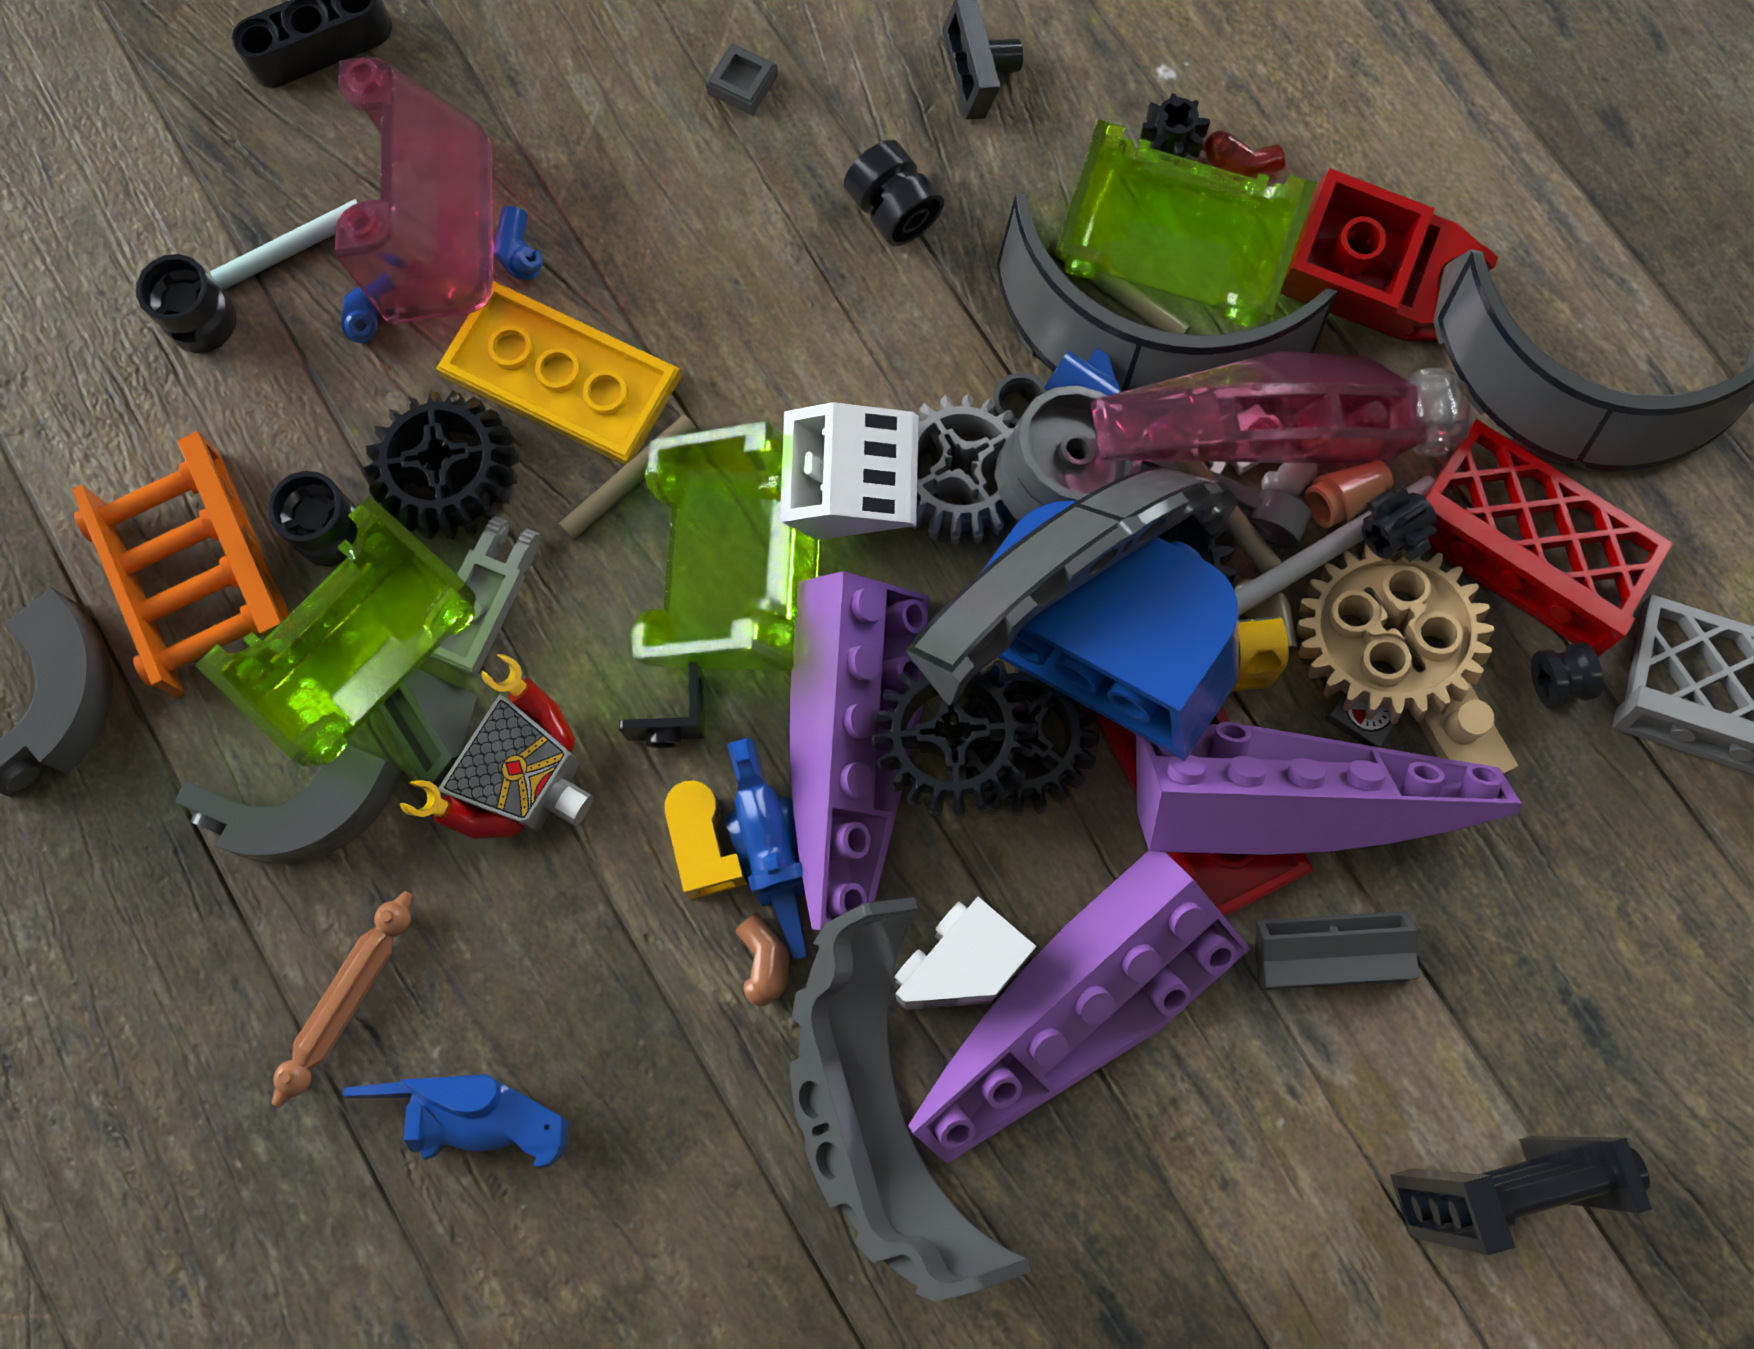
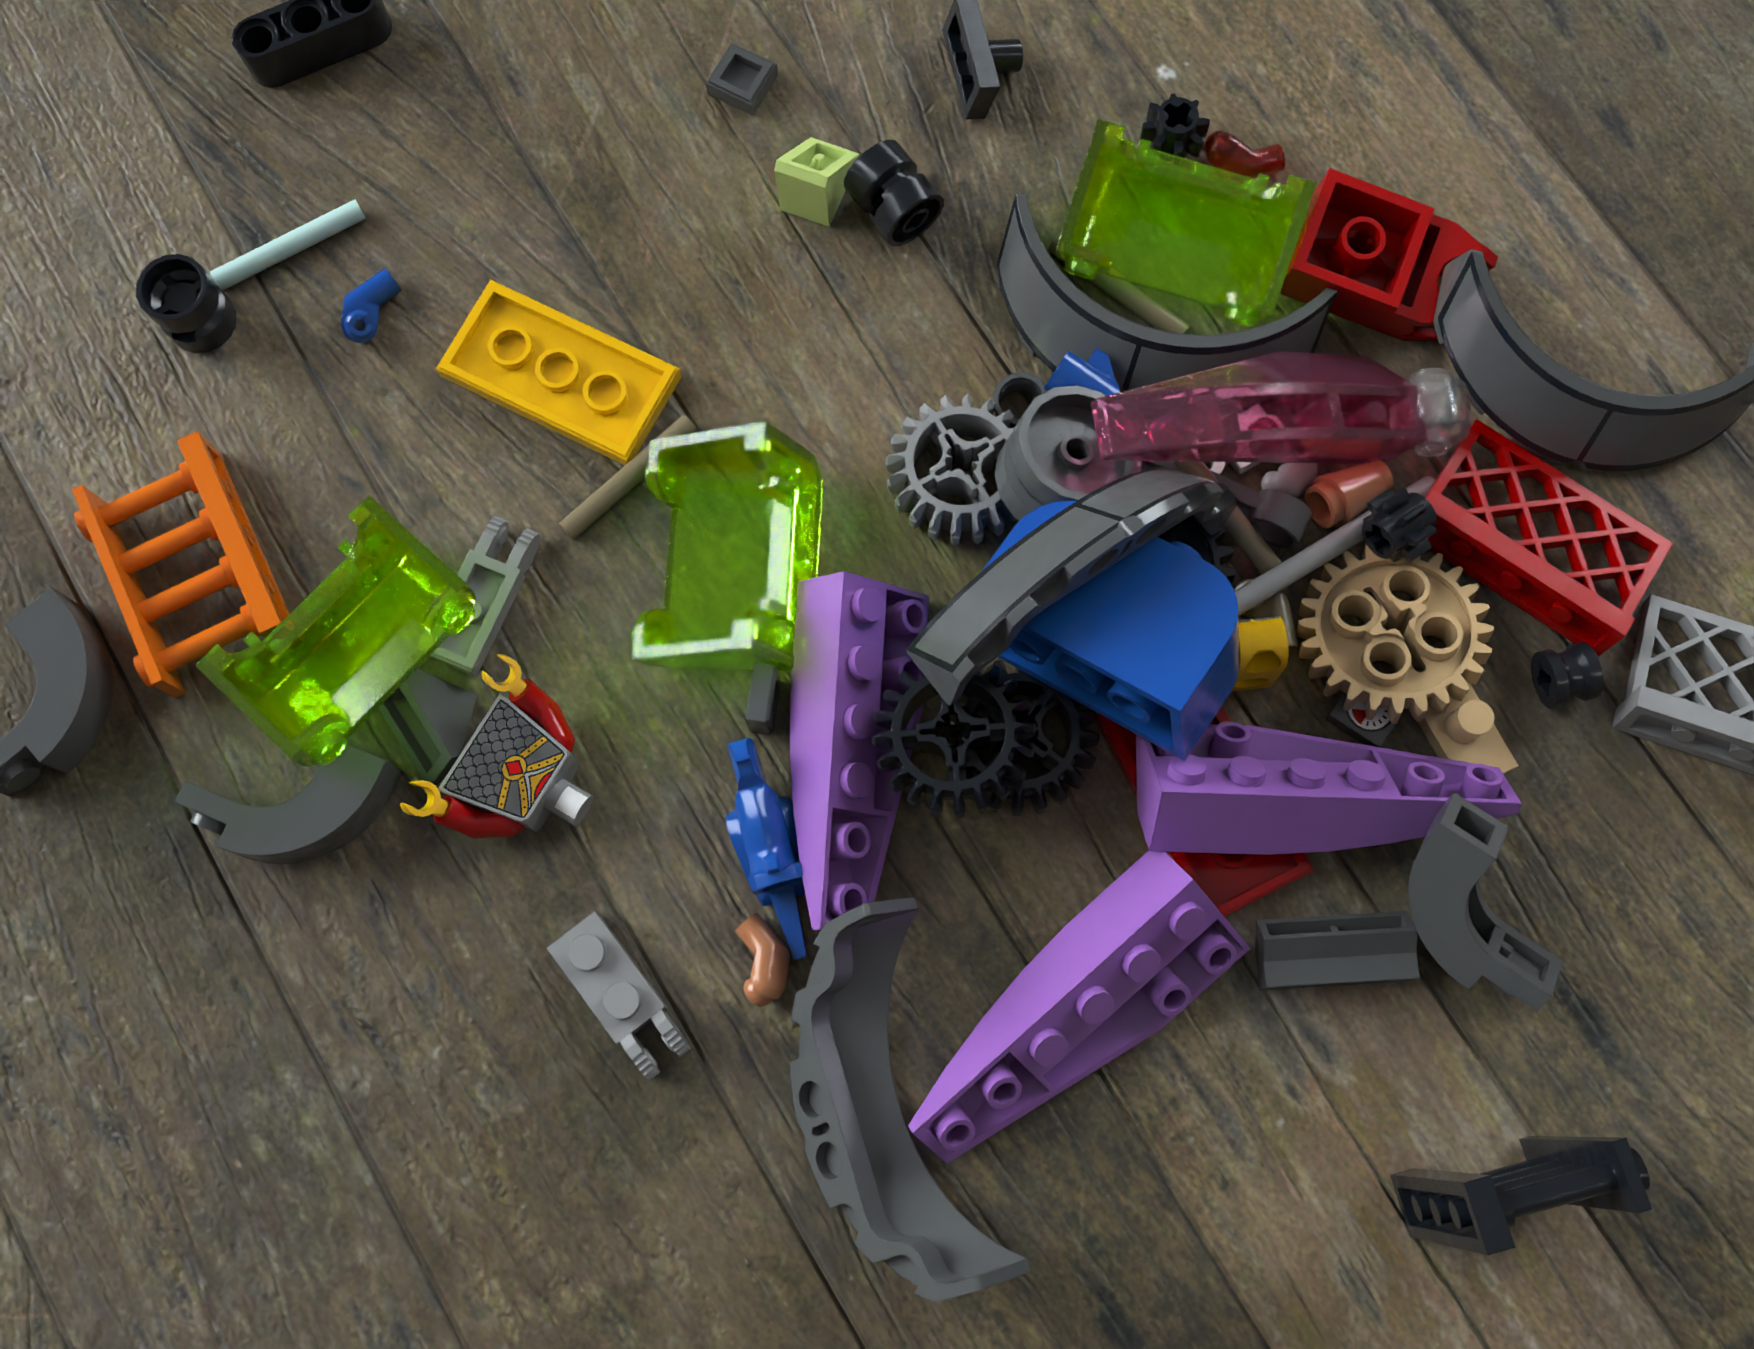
(312, 516): black wheel -> none
(341, 999): nougat wheel -> none
(416, 450): black gear -> none
(431, 232): clear pink windscreen -> none
(472, 1116): blue animal -> none
(510, 247): blue arm -> none
(615, 990): none -> light grey hinge
(669, 731): black bracket -> none
(693, 824): yellow leg -> none
(763, 699): none -> dark grey tile
(813, 179): none -> yellowish green slope
(849, 470): white slope -> none
(968, 964): white slope -> none
(1454, 916): none -> dark grey arch

